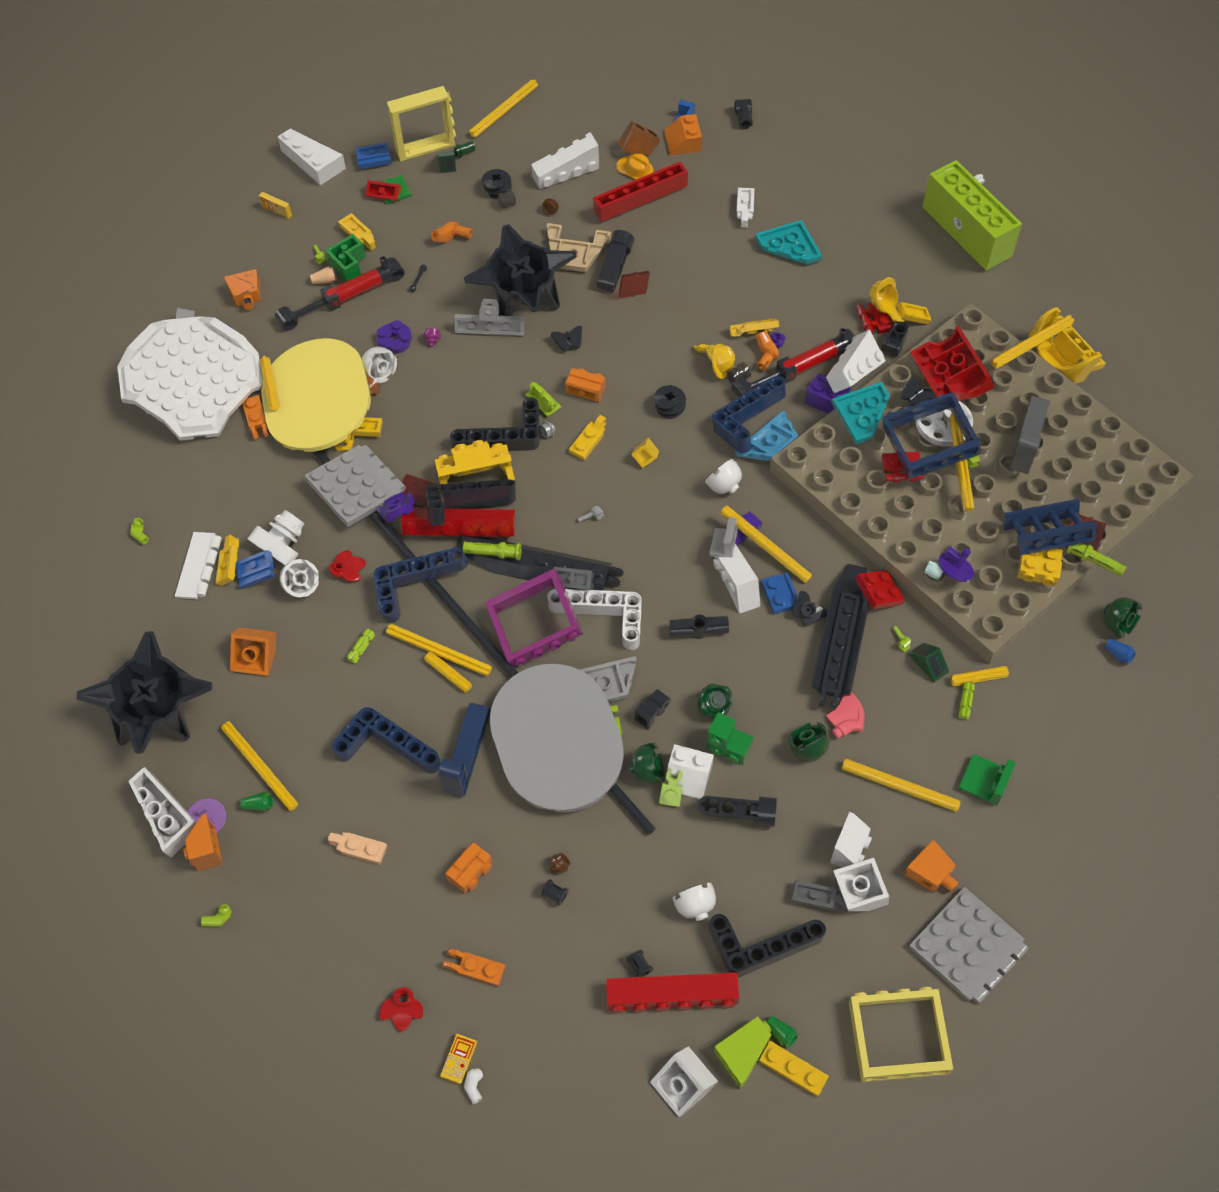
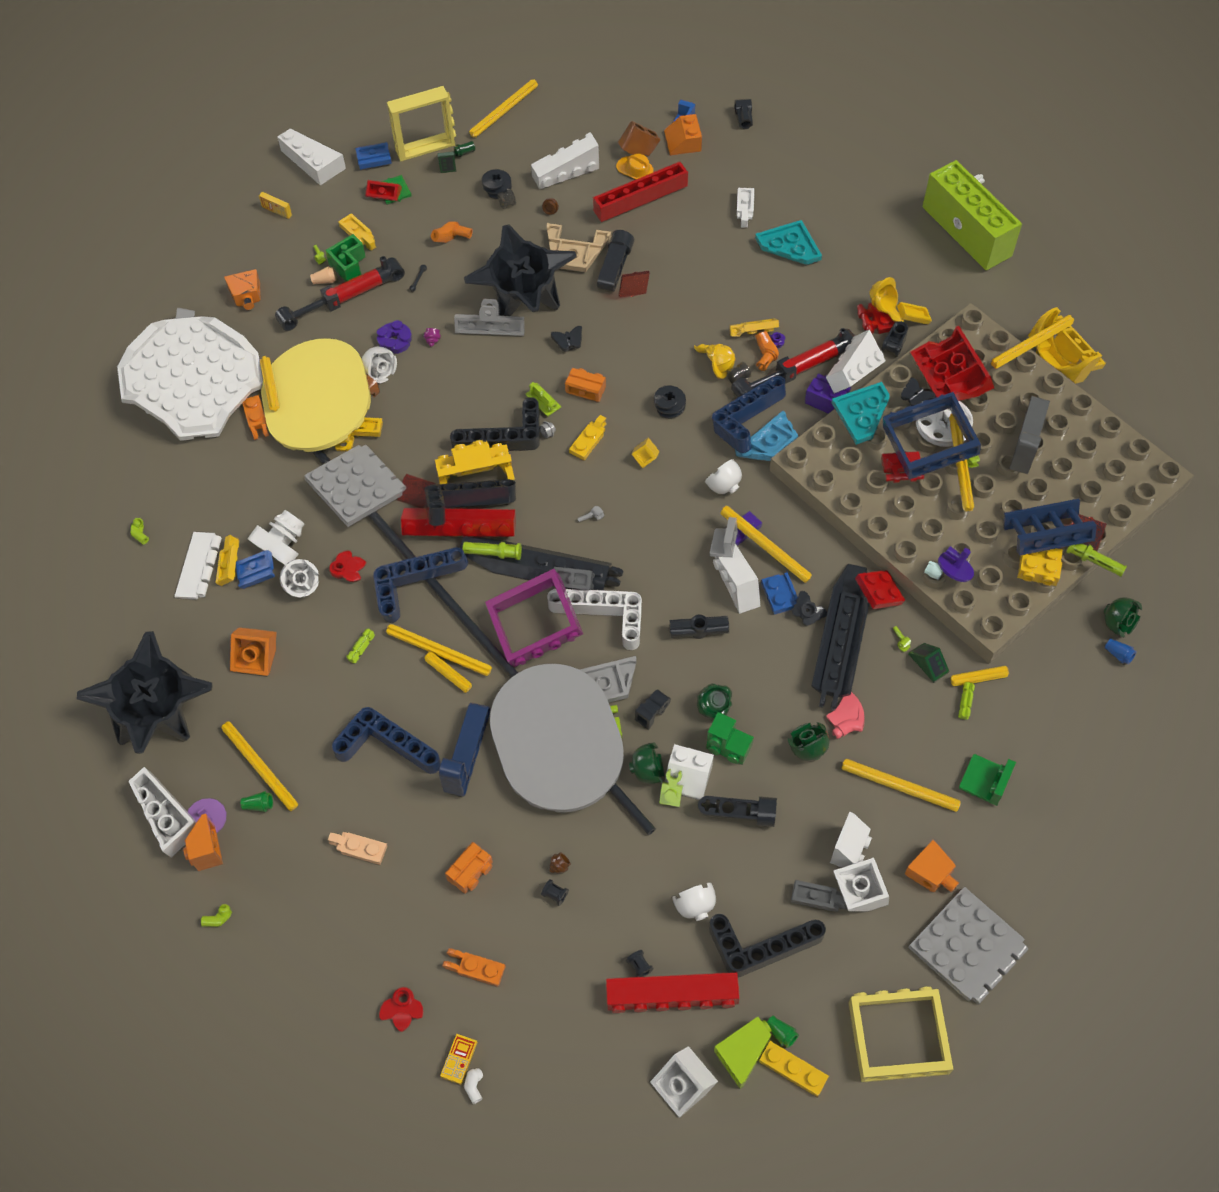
(396, 505): dark purple plate -> none

